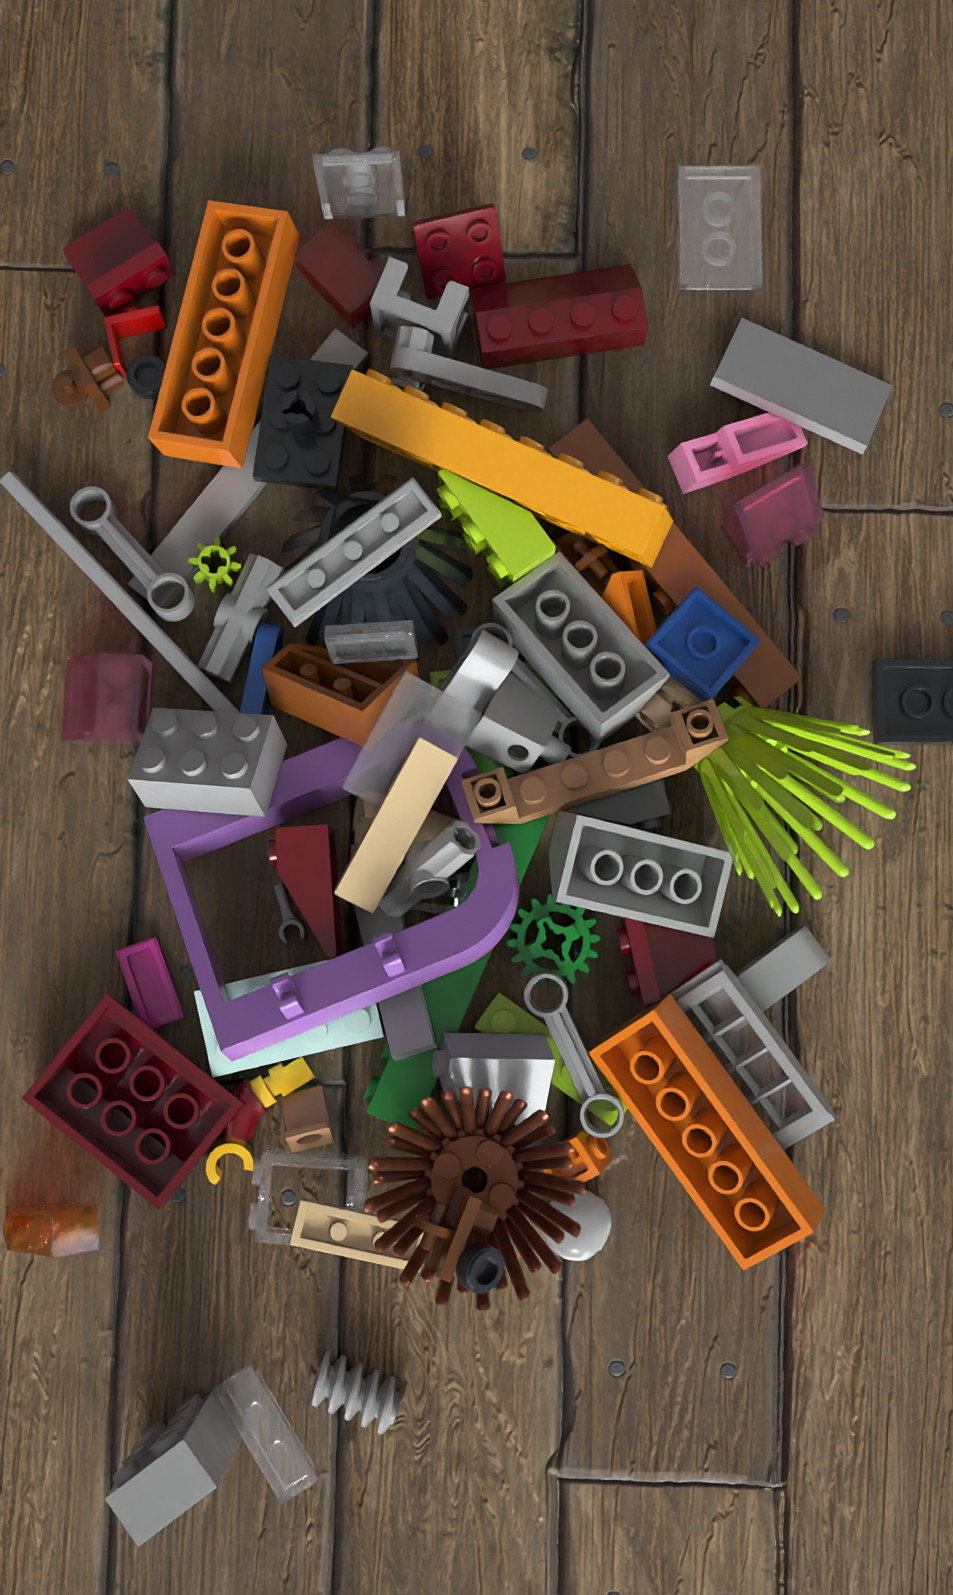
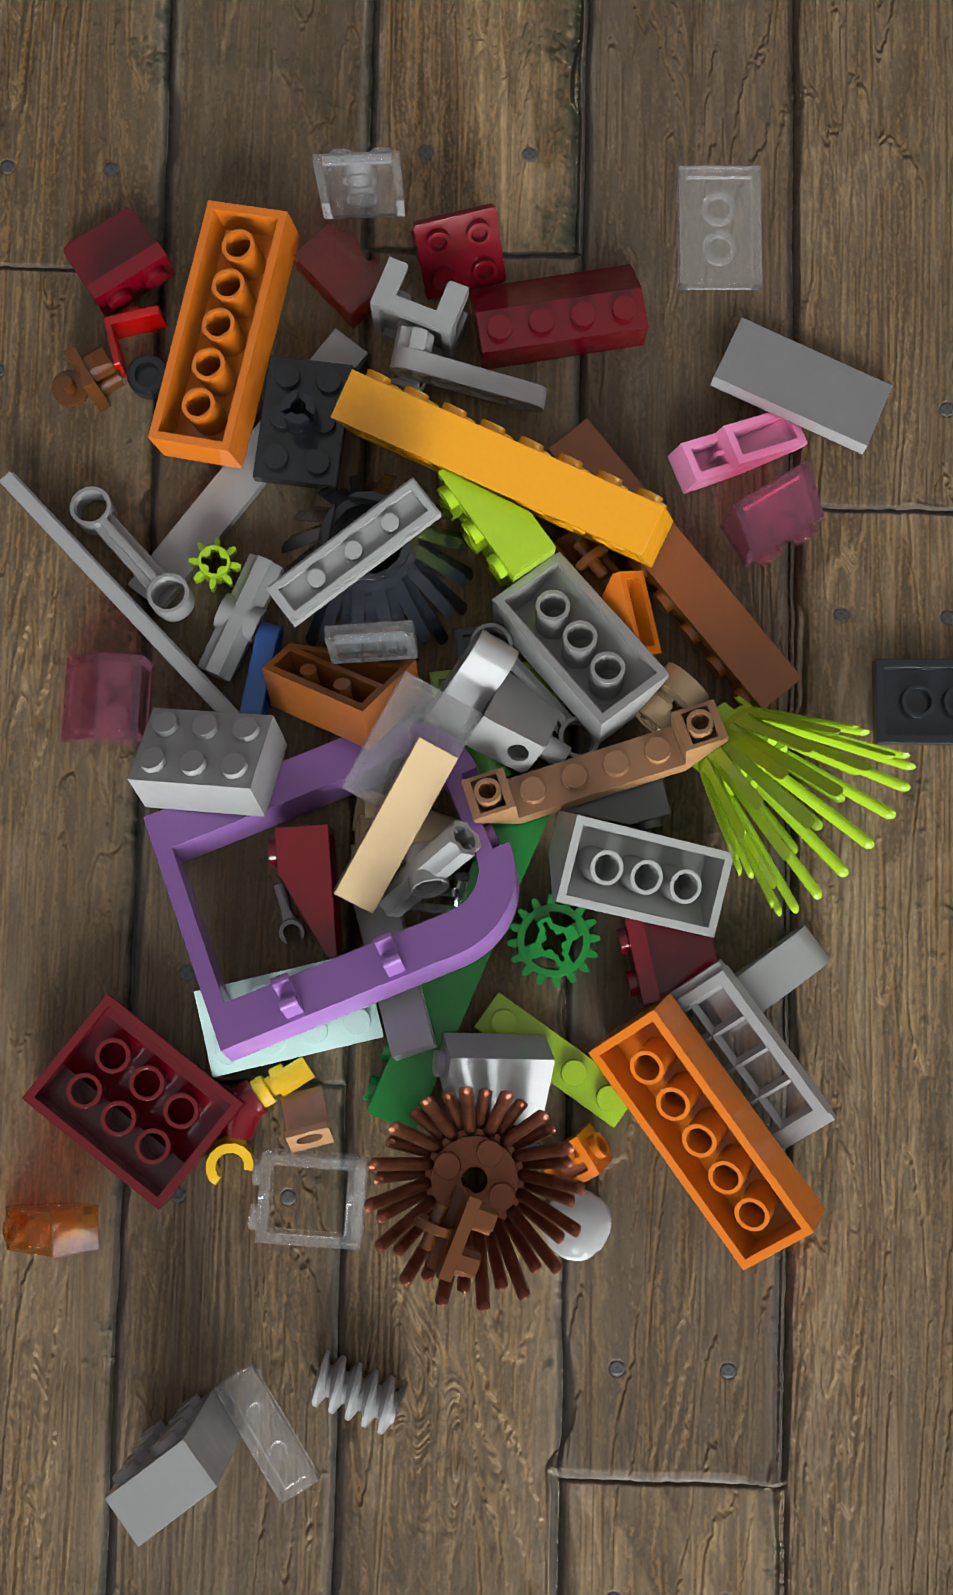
(151, 983): dark pink tile -> none
(344, 1233): tan plate -> none
(480, 1267): black tile -> none
(575, 1055): light grey piece -> none
(701, 645): blue plate -> none

